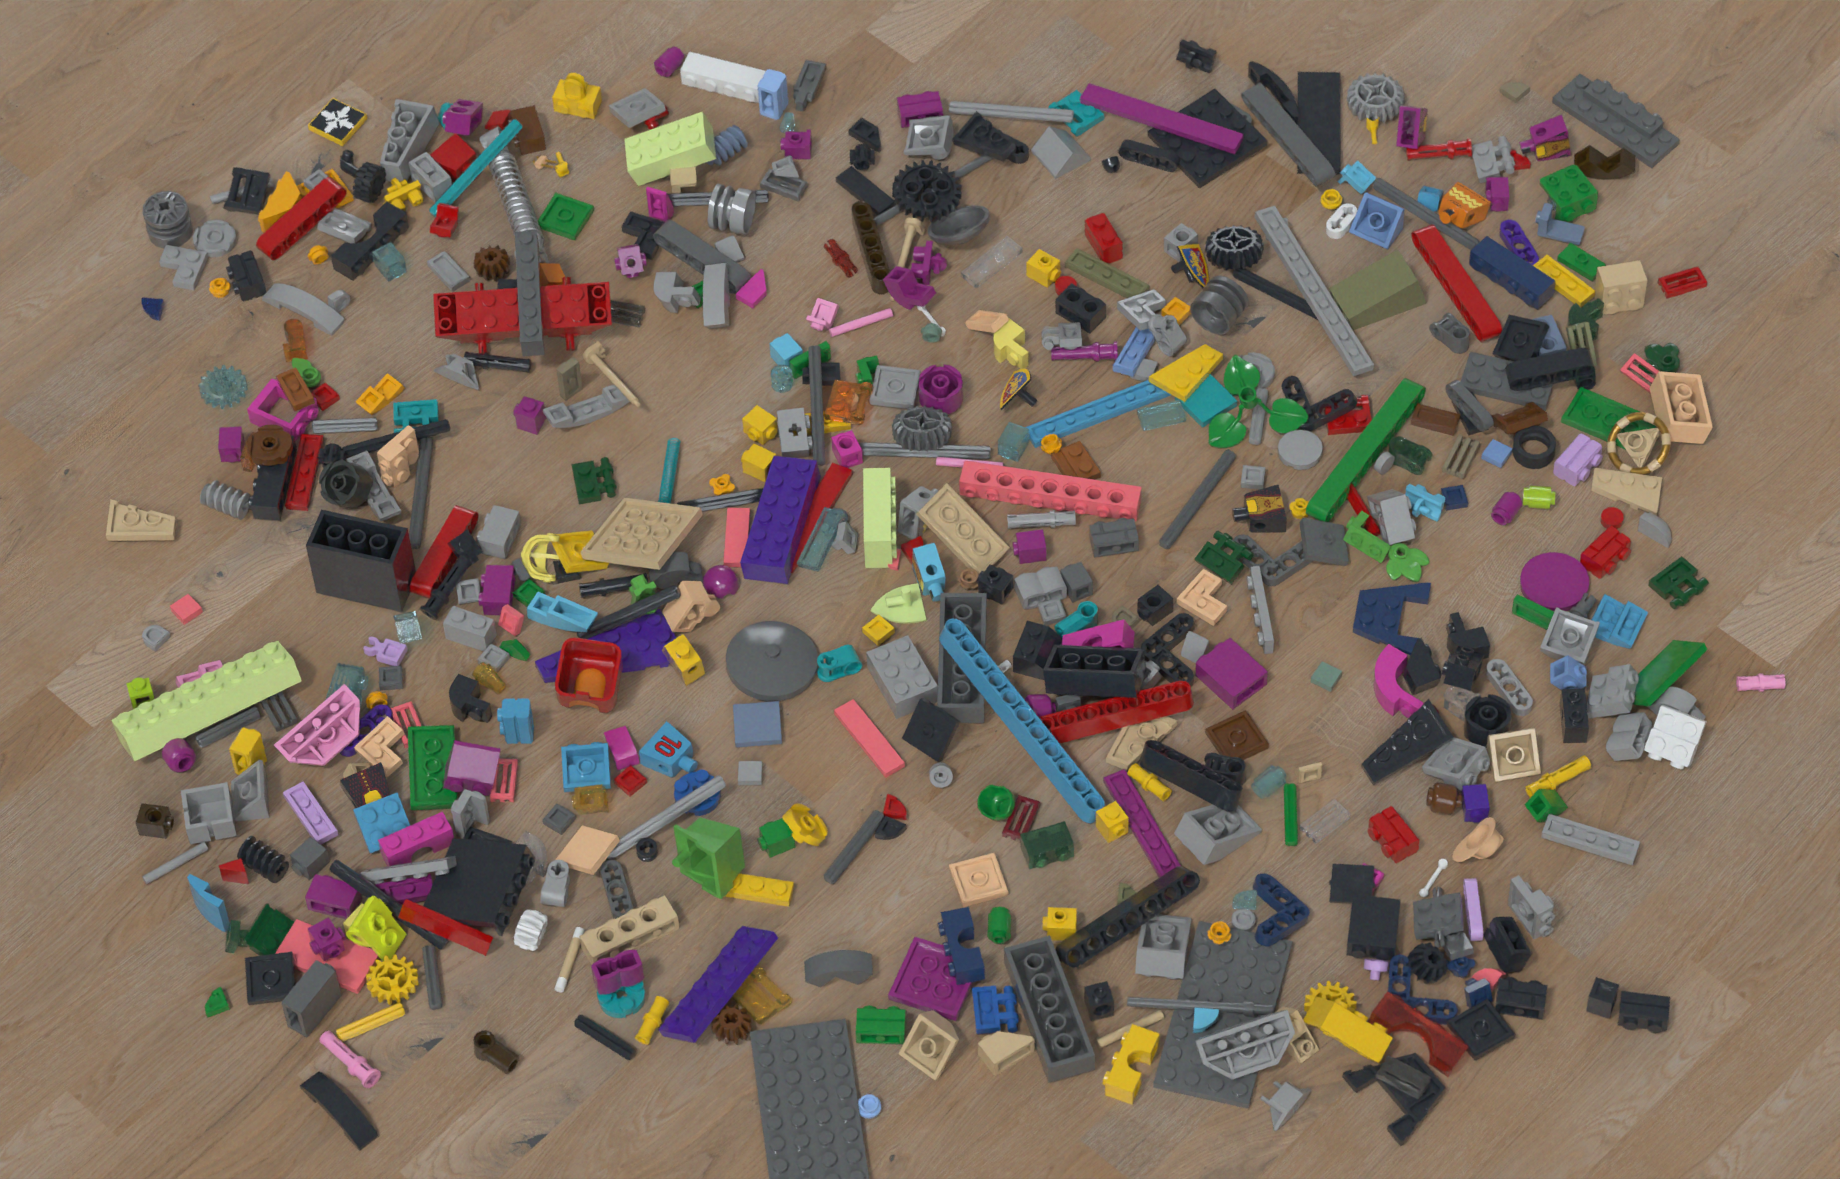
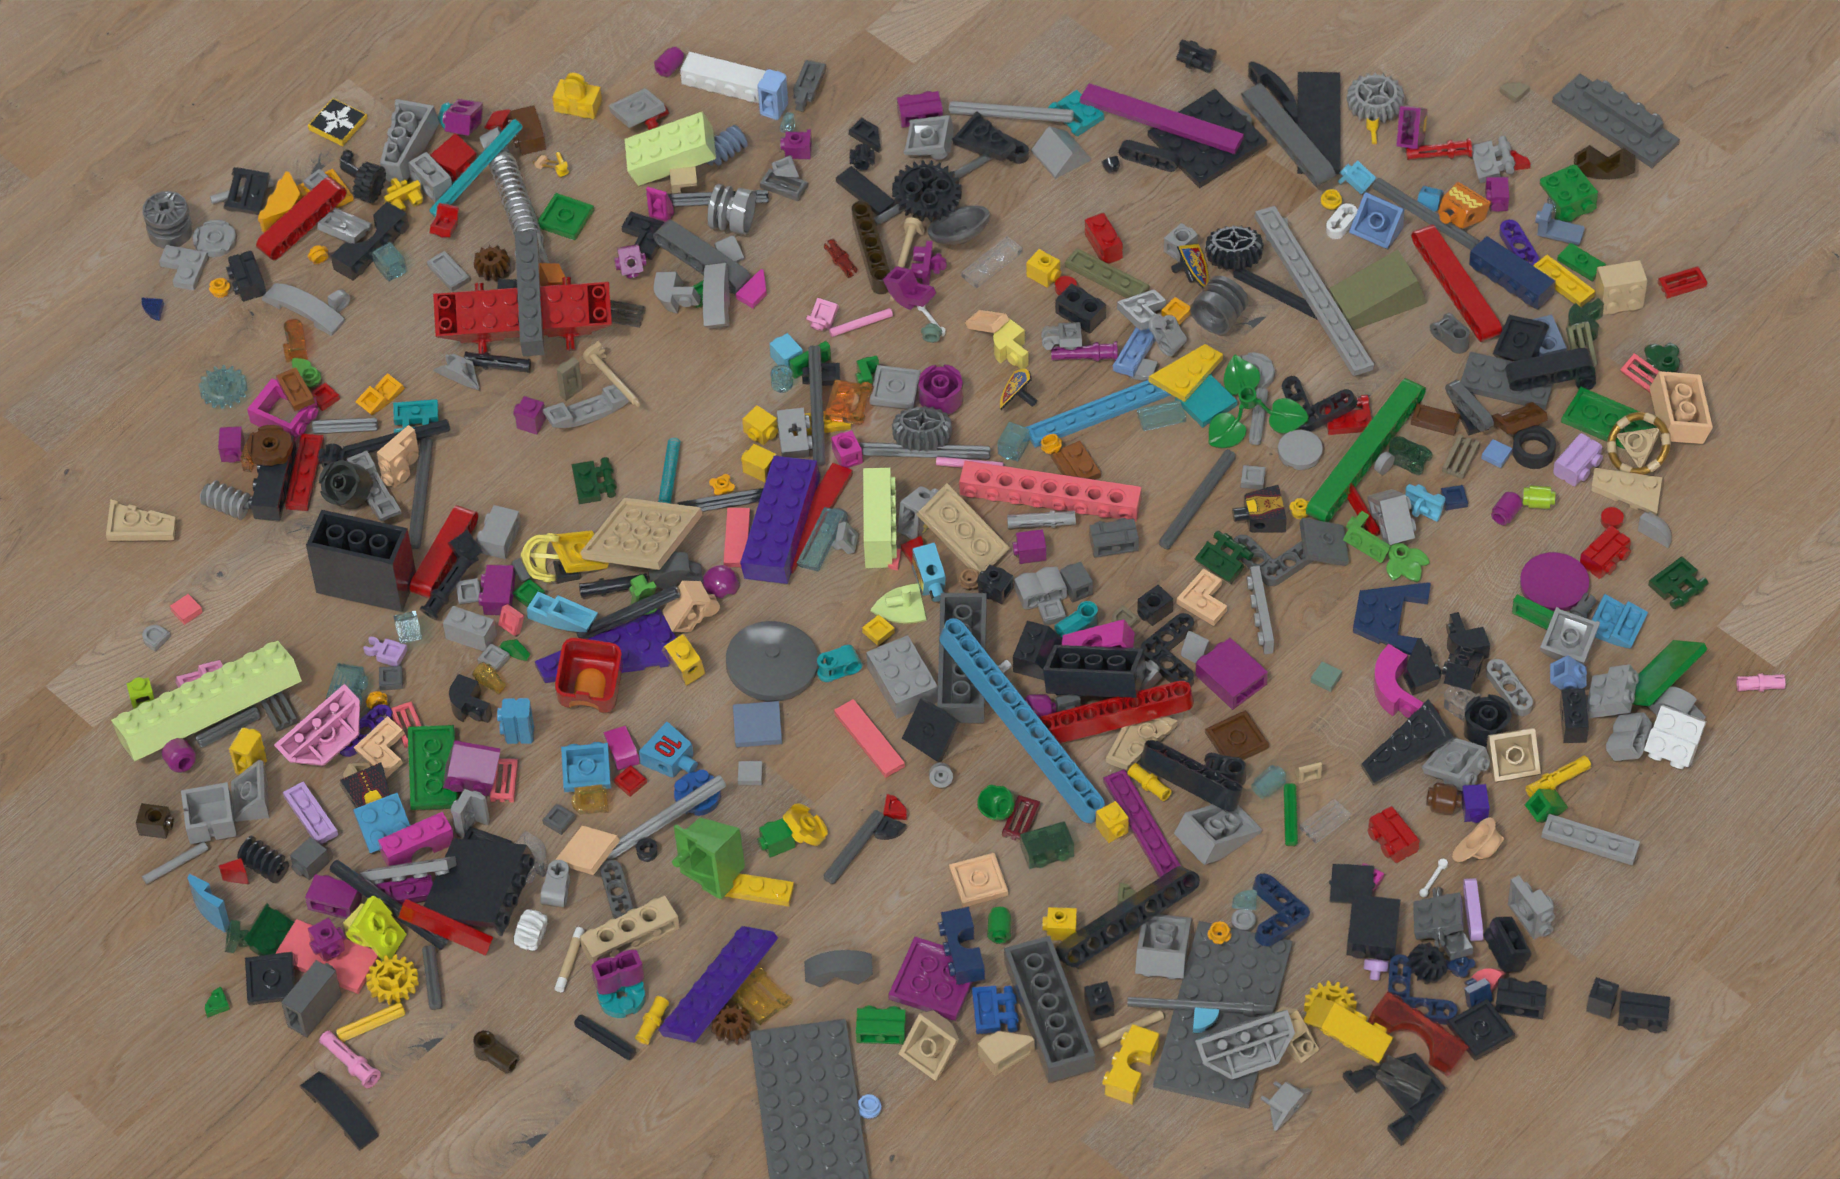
(1548, 140): magenta torso -> none

